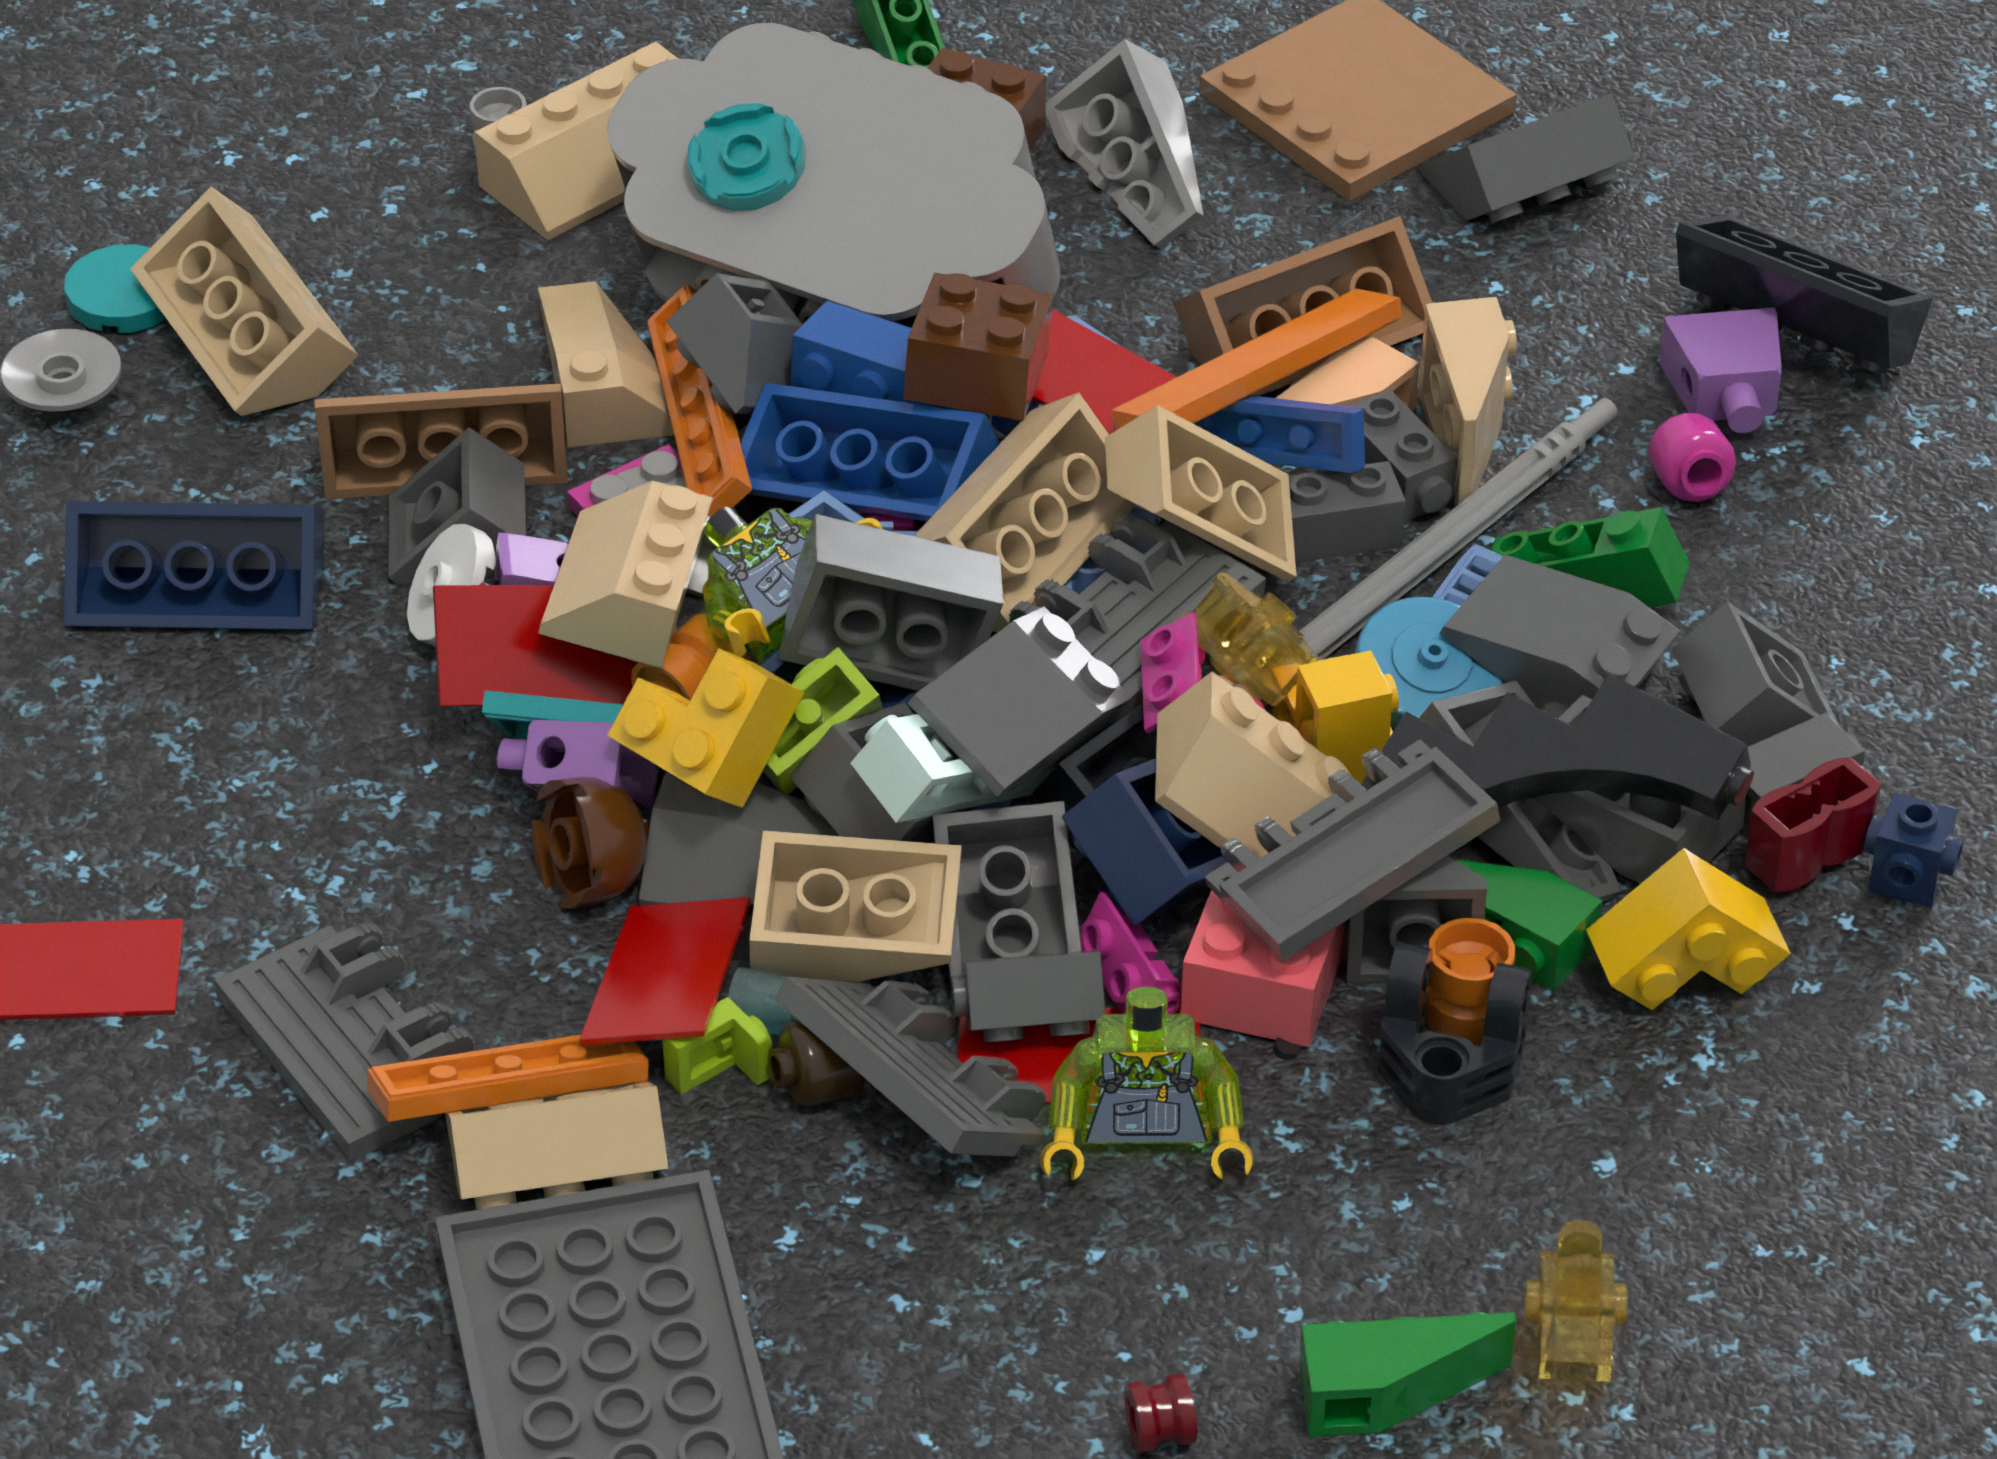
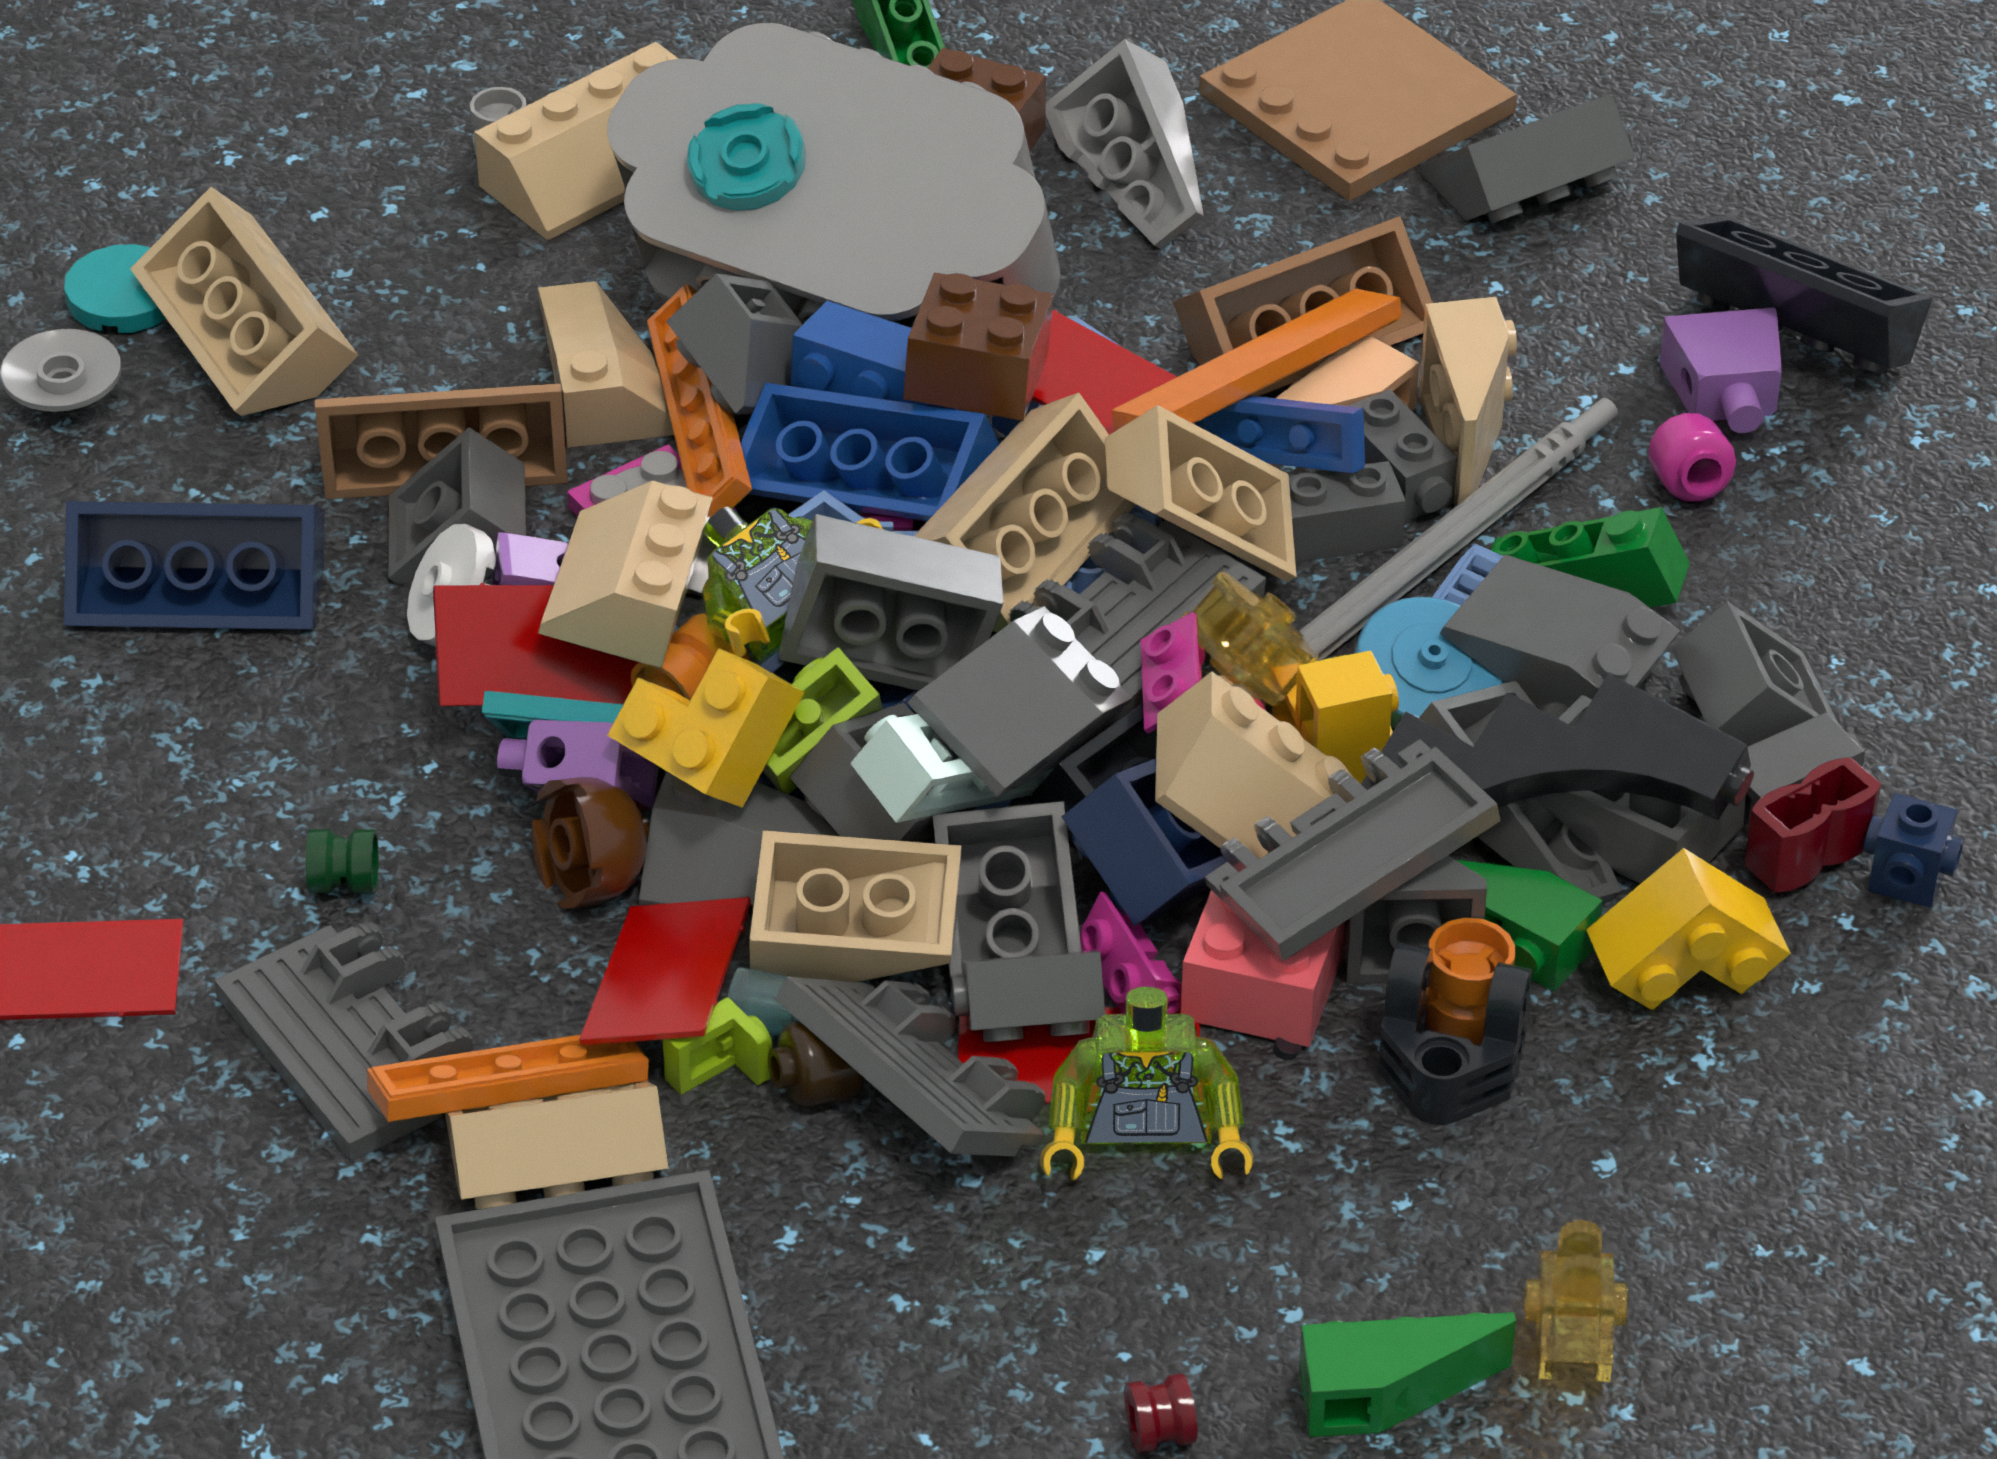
(341, 861): none -> dark green wheel

